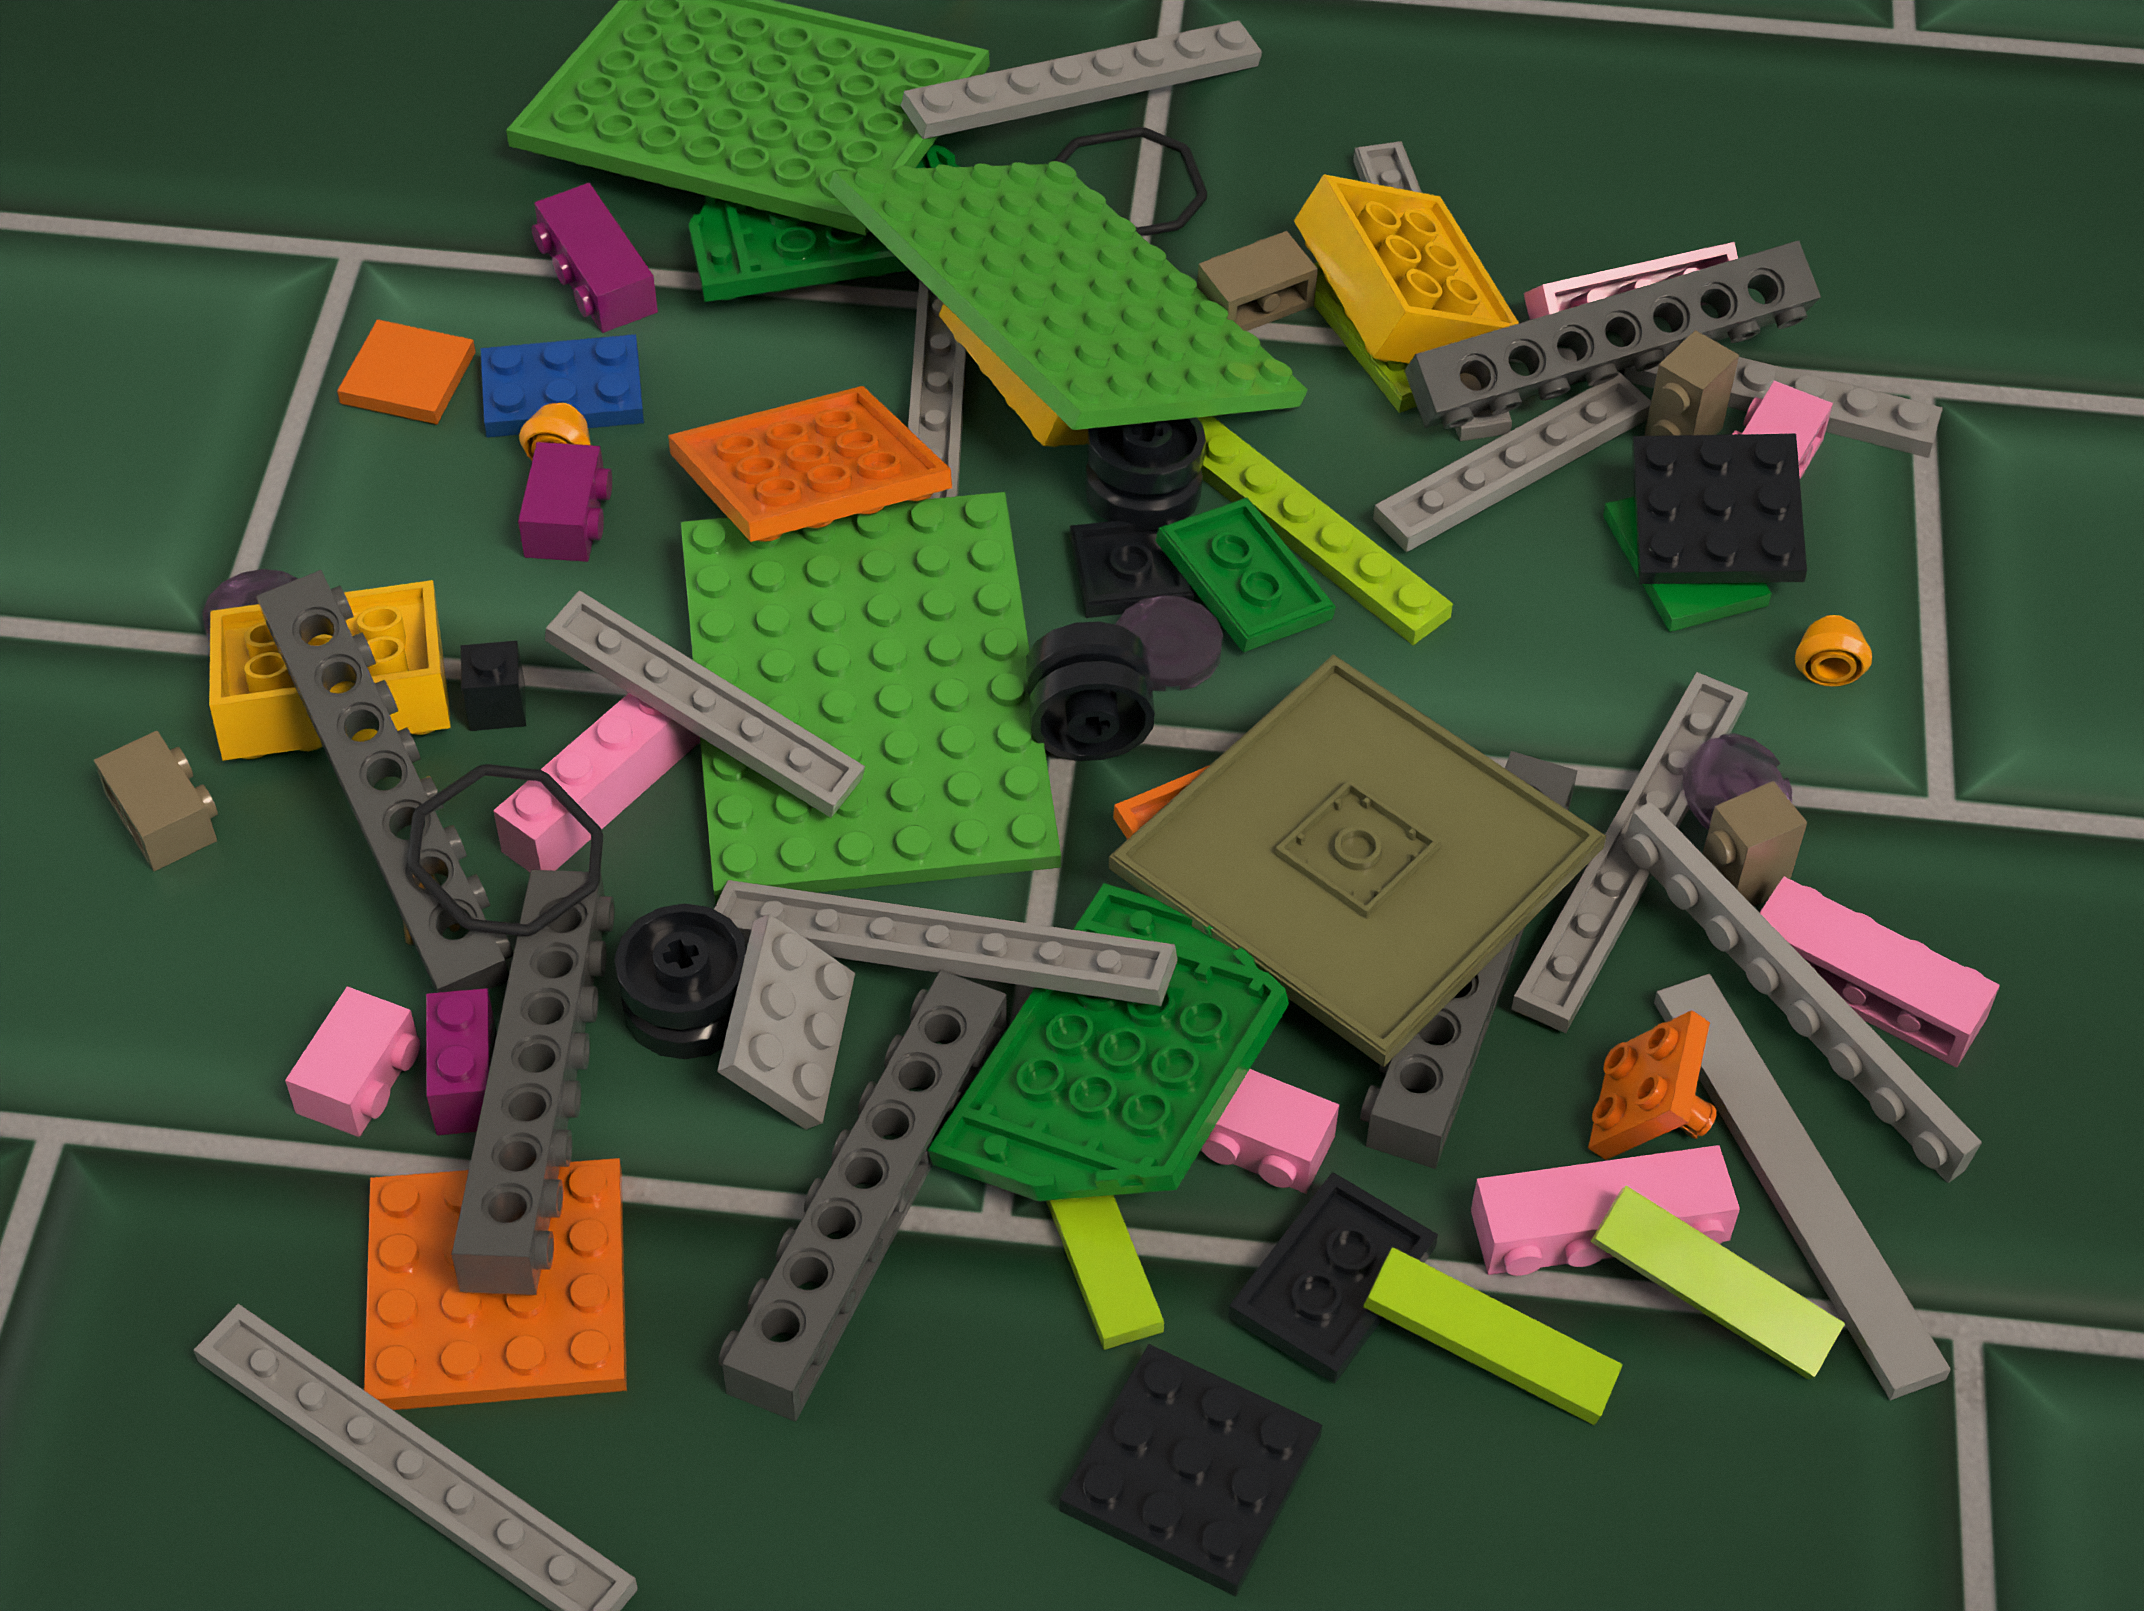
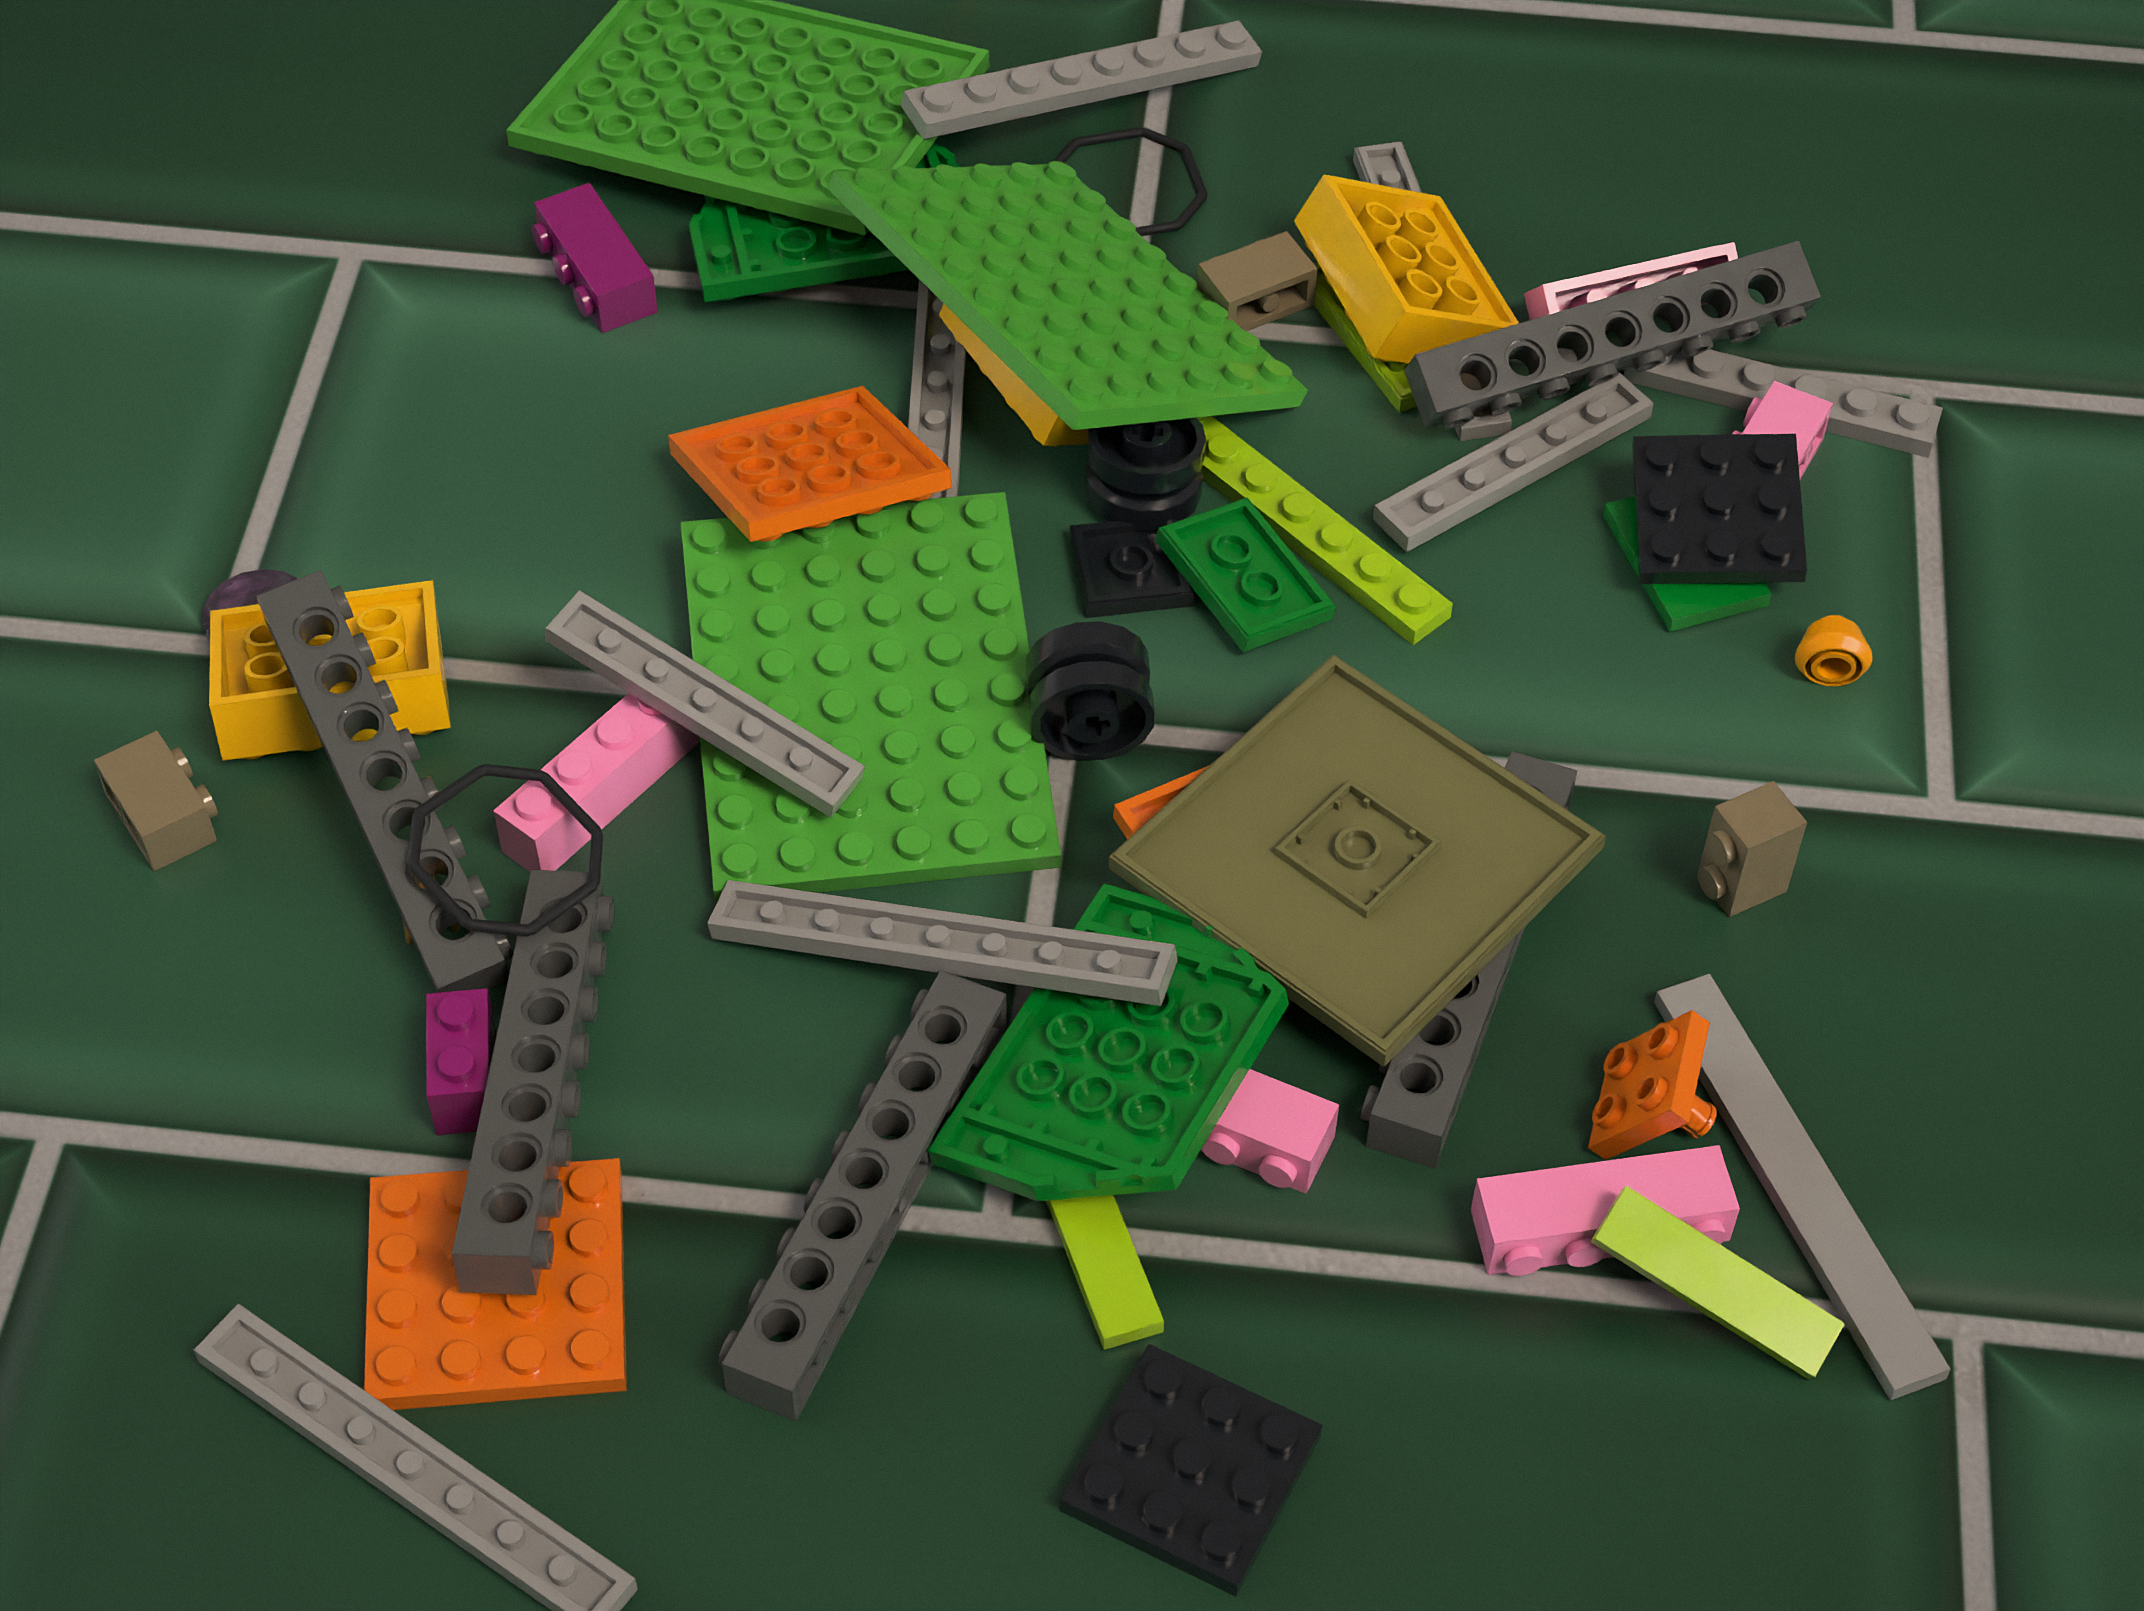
(353, 1062): bright pink brick -> none
(406, 371): orange tile -> none
(493, 685): black brick -> none
(554, 425): light orange cone -> none
(564, 502): magenta brick -> none
(589, 374): blue plate -> none
(680, 979): black wheel -> none
(786, 1022): light grey plate -> none
(1179, 638): tile -> none
(1320, 1273): black plate -> none
(1493, 1336): lime tile -> none
(1612, 880): light grey plate -> none
(1692, 389): dark tan brick -> none
(1727, 769): clear purple tile -> none
(1801, 993): light grey plate -> none
(1883, 974): bright pink brick -> none

